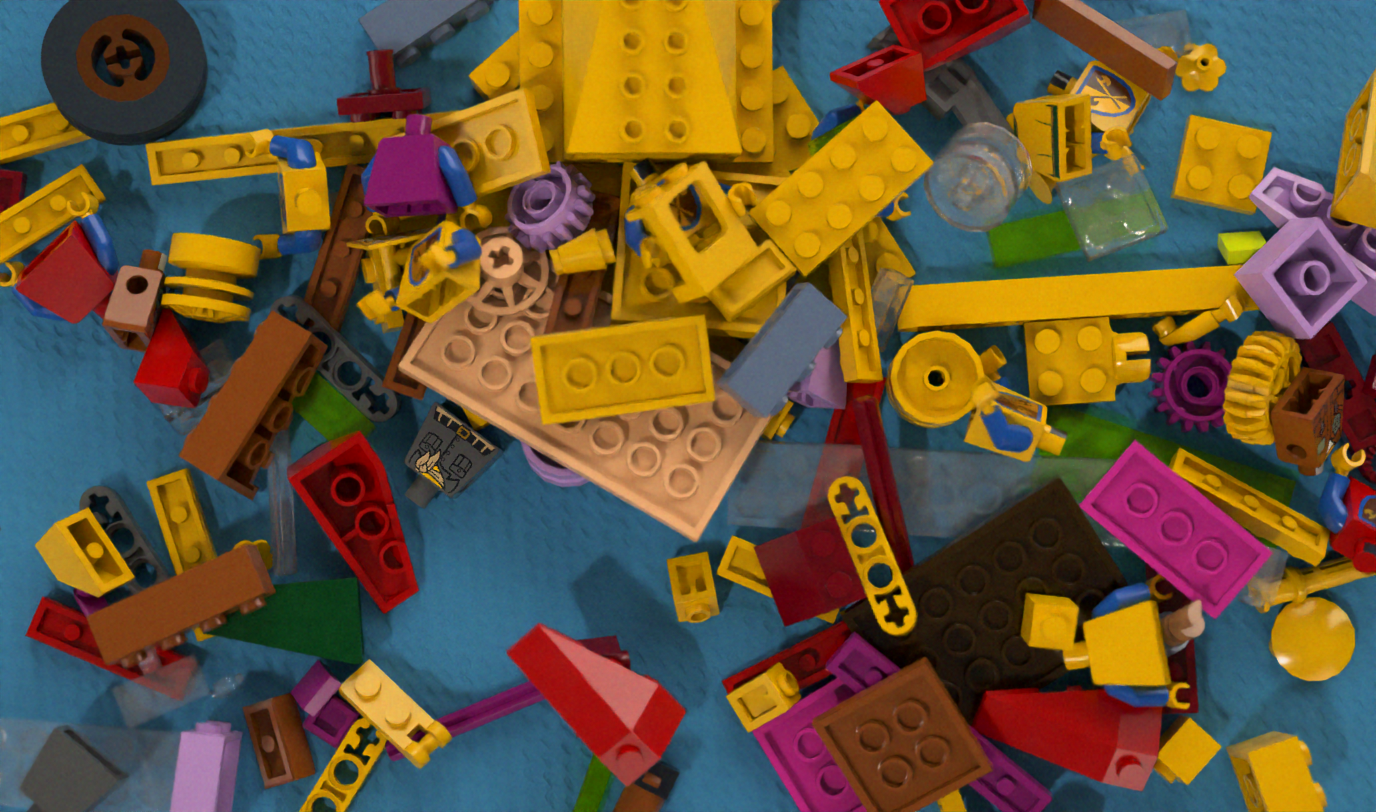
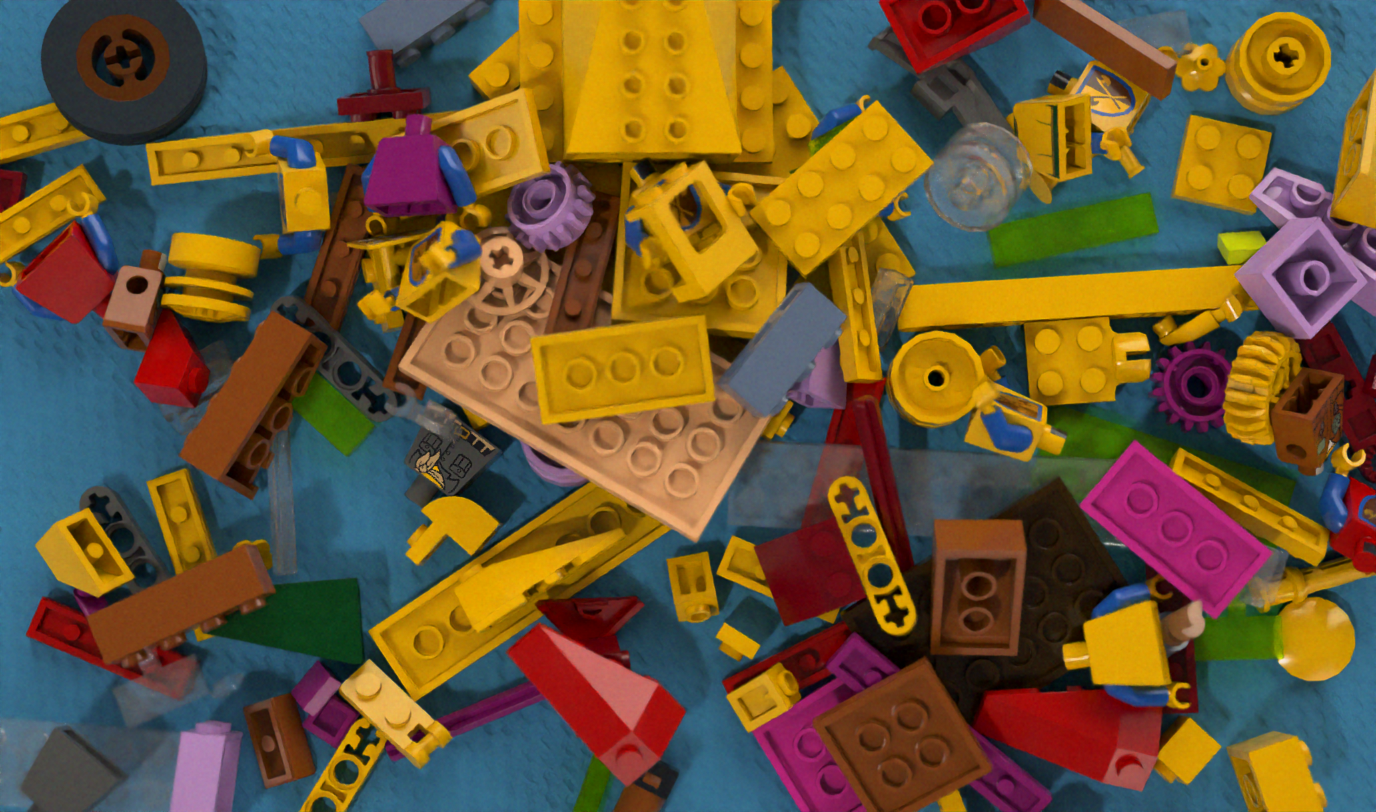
(354, 505): red wedge -> none
(432, 417): none -> clear plate
(433, 635): none -> yellow plate
(454, 517): none -> yellow brick
(508, 586): none -> yellow wedge
(584, 253): yellow cone -> none
(590, 616): none -> red tile
(735, 643): none -> yellow plate
(752, 281): yellow tile -> none
(889, 76): red slope -> none
(976, 586): none -> dark orange slope
(1049, 622): yellow brick -> none
(1111, 207): clear plate -> none
(1240, 637): none -> clear neon green plate
(1278, 63): none -> yellow wheel

